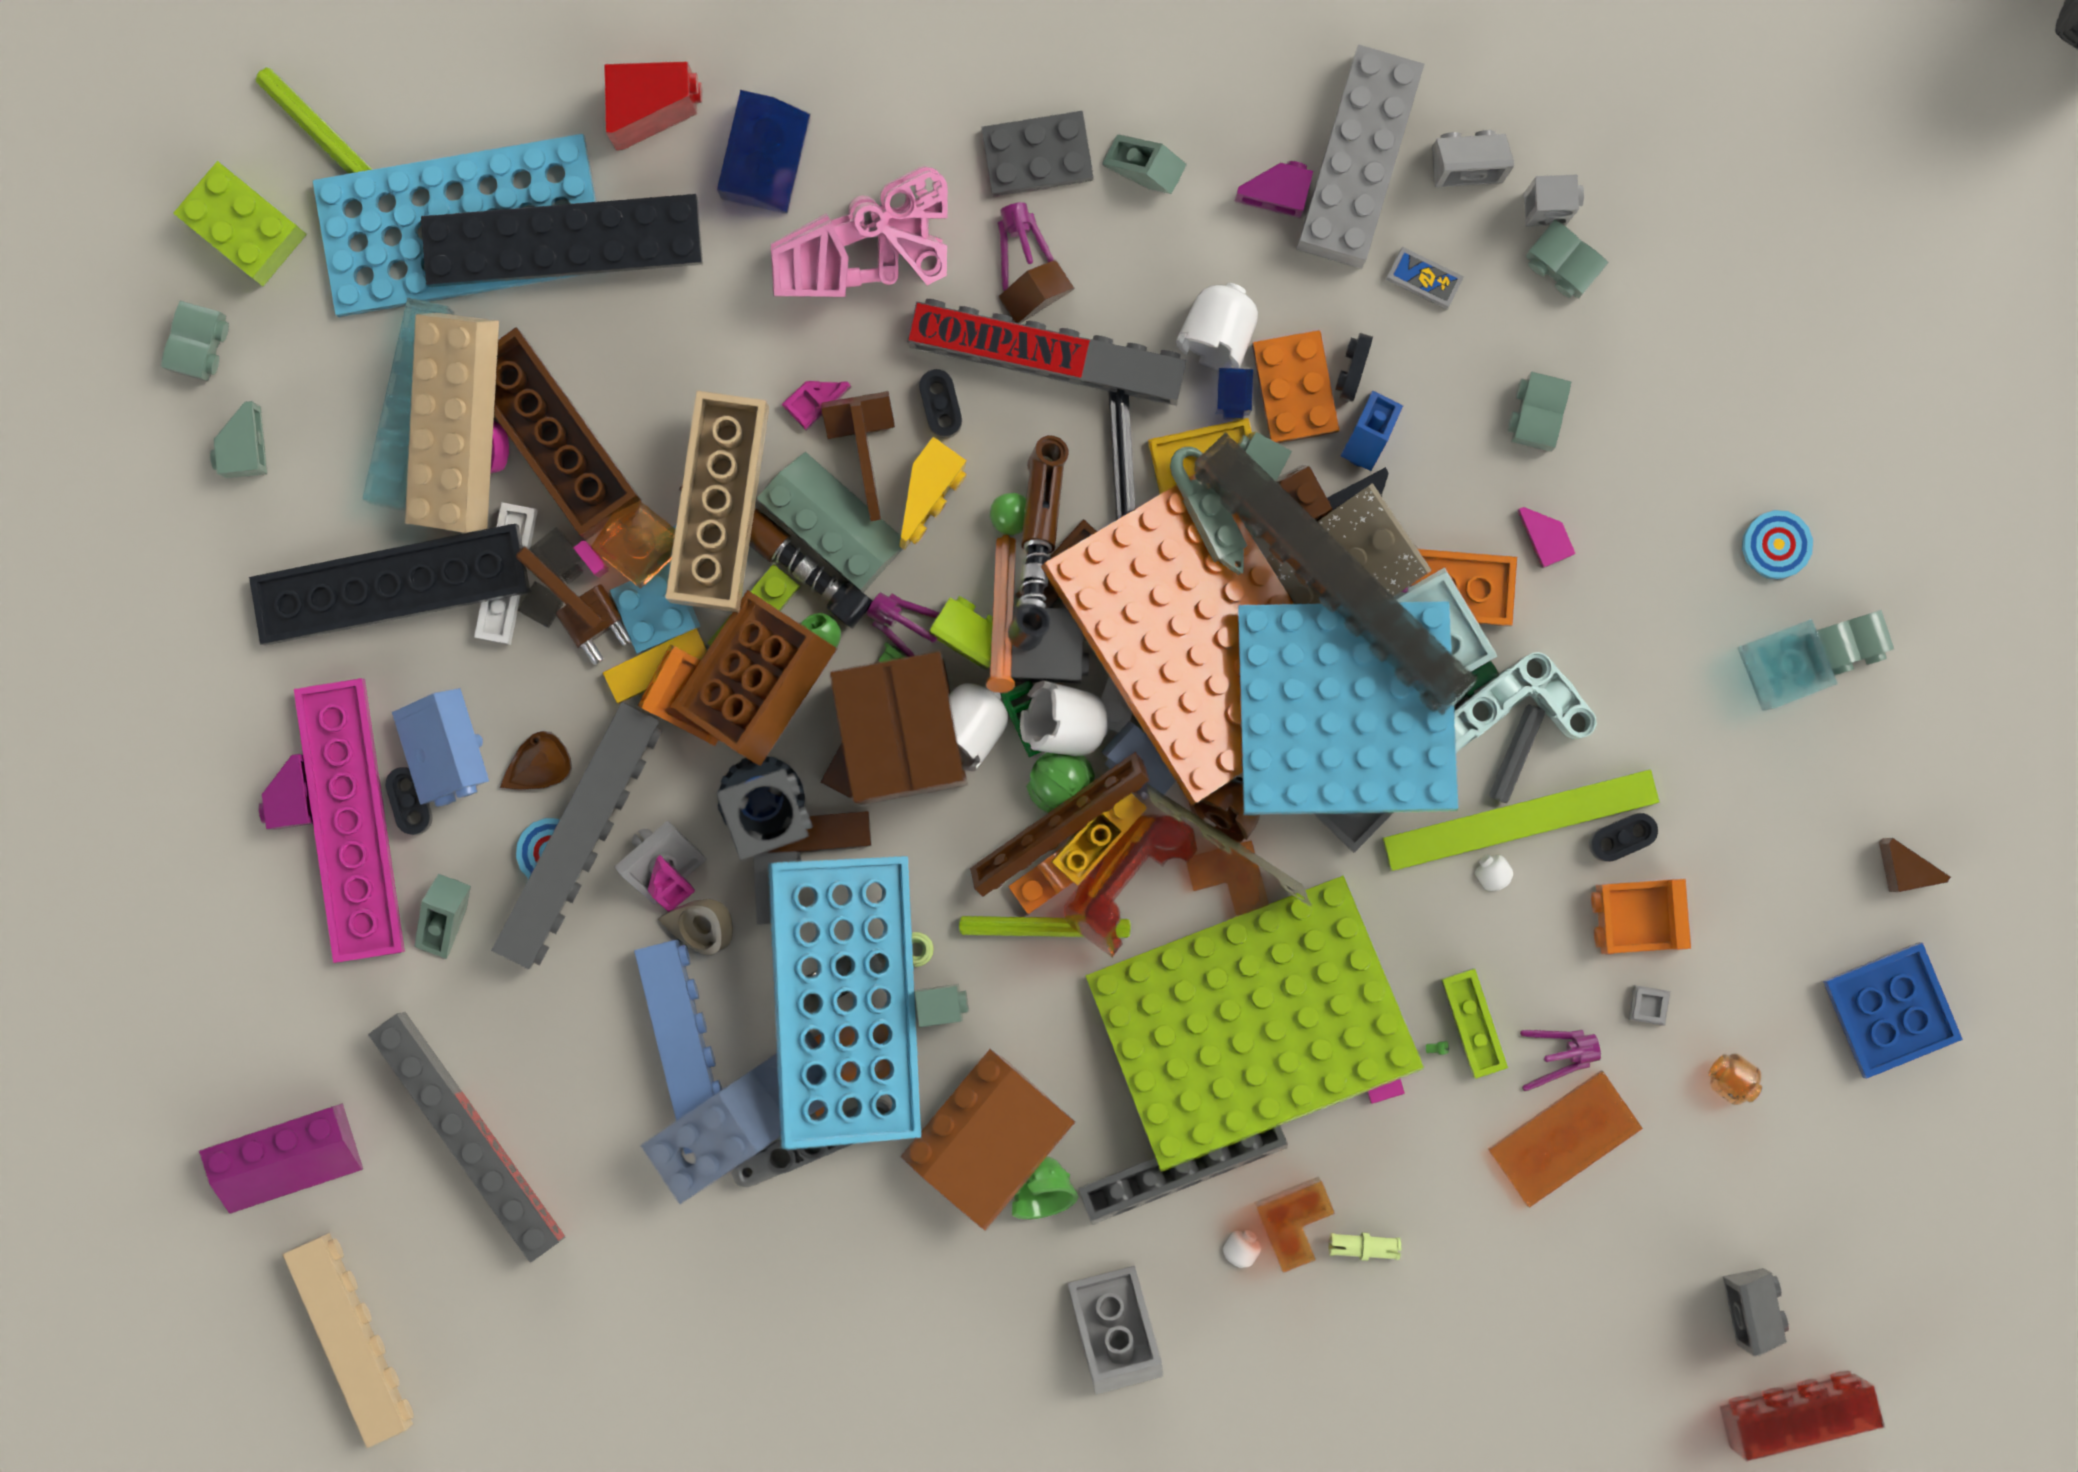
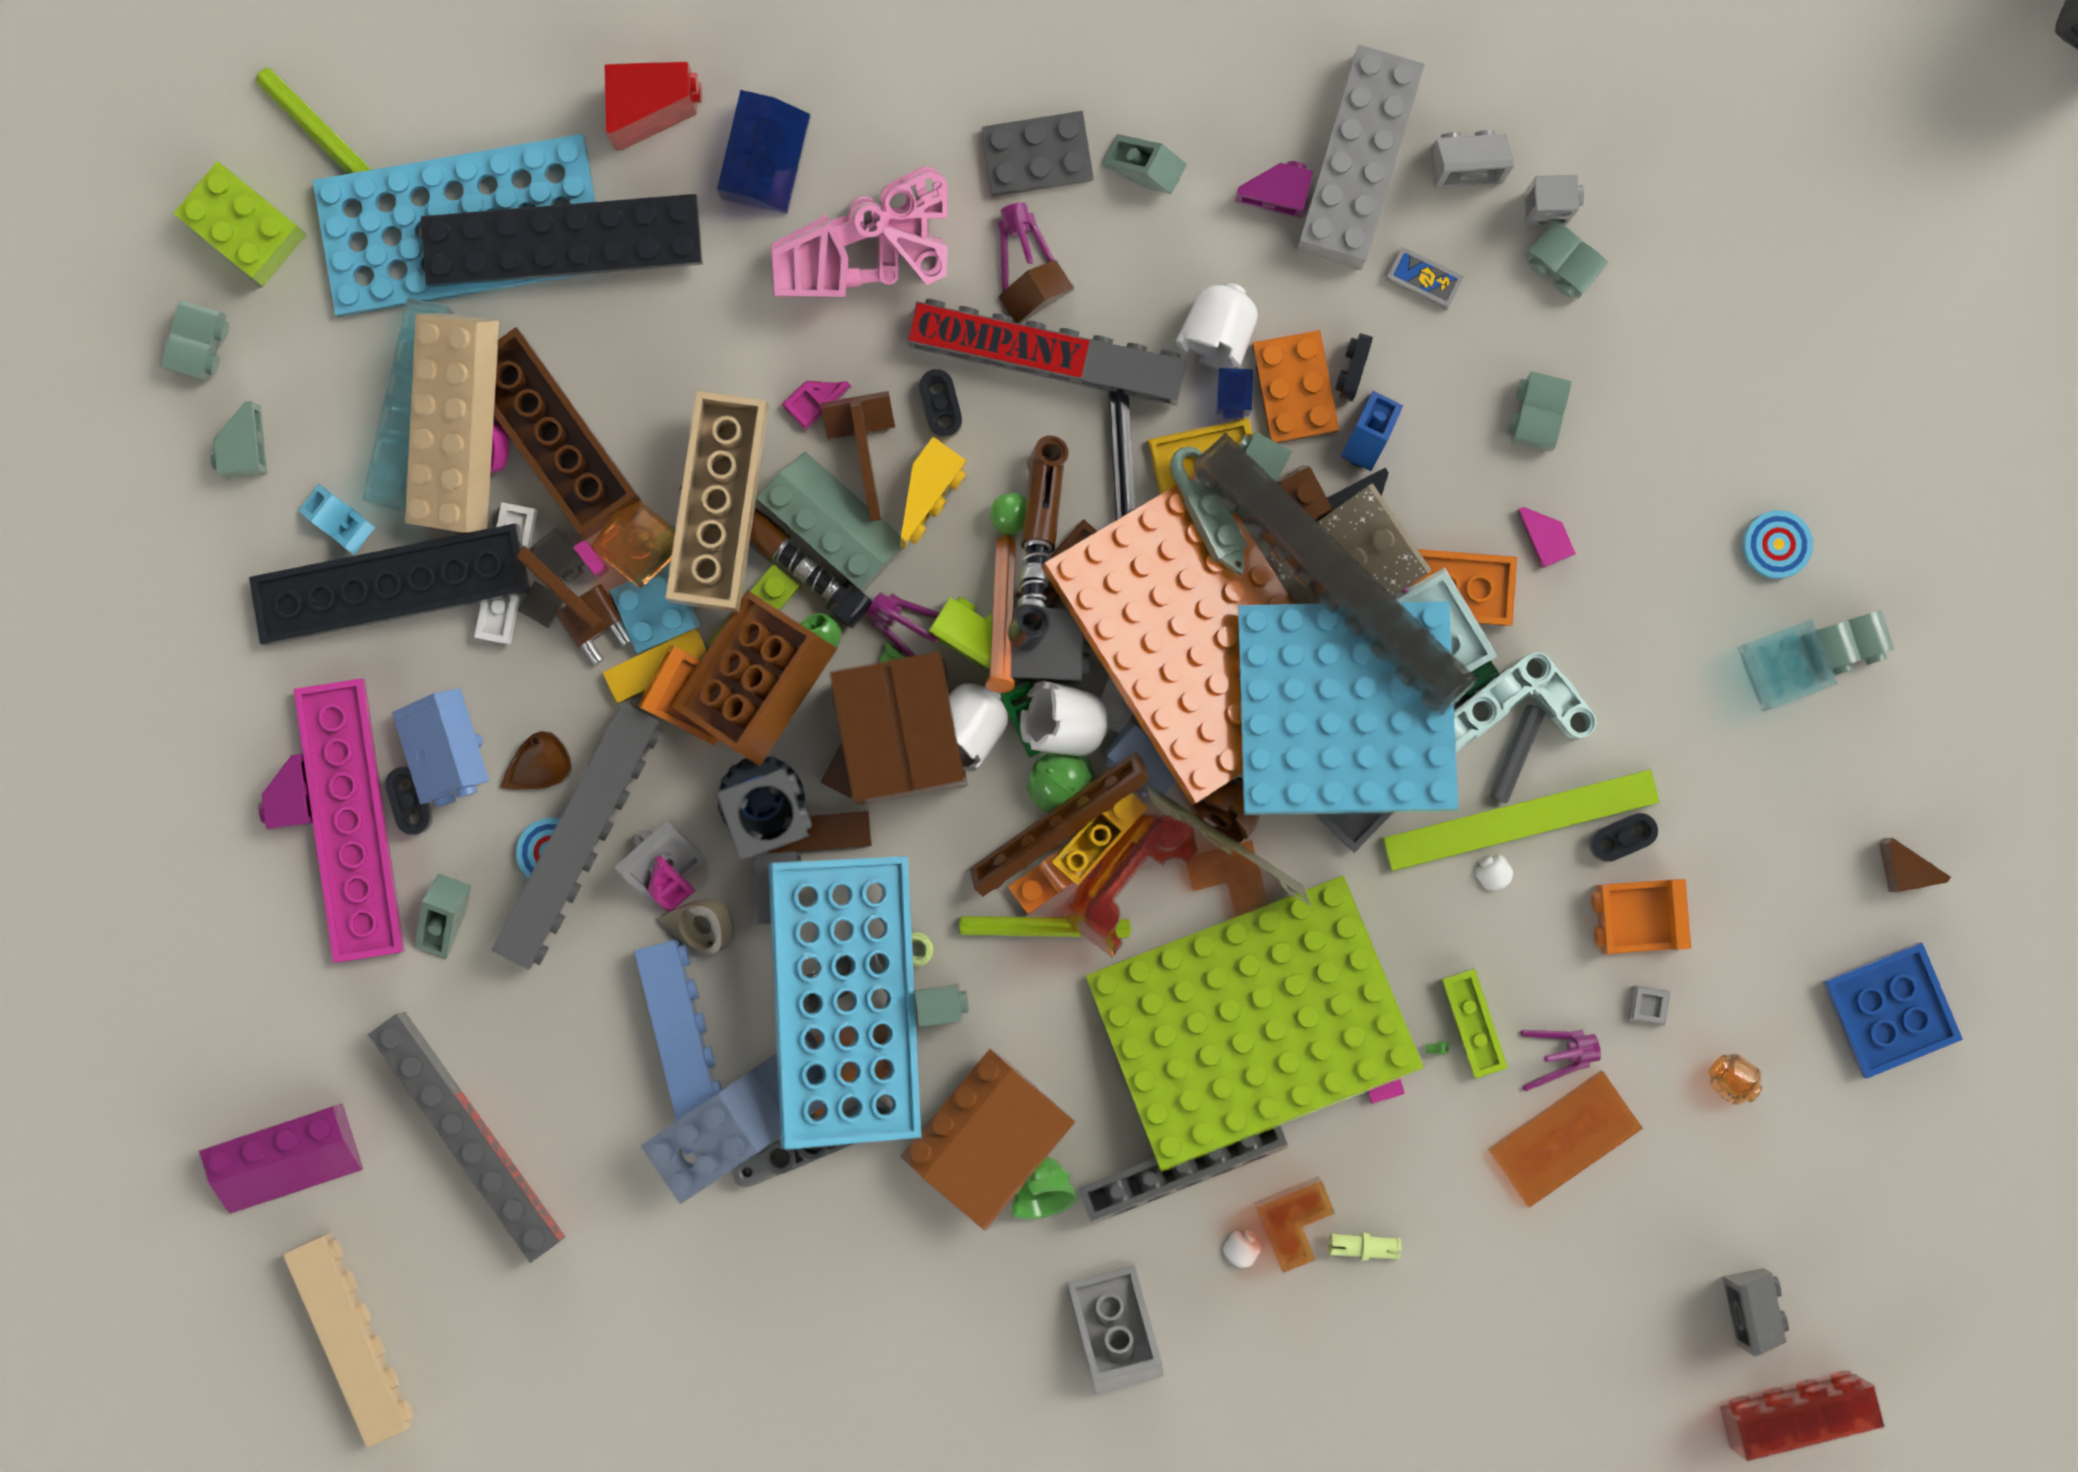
(336, 518): none -> medium azure slope

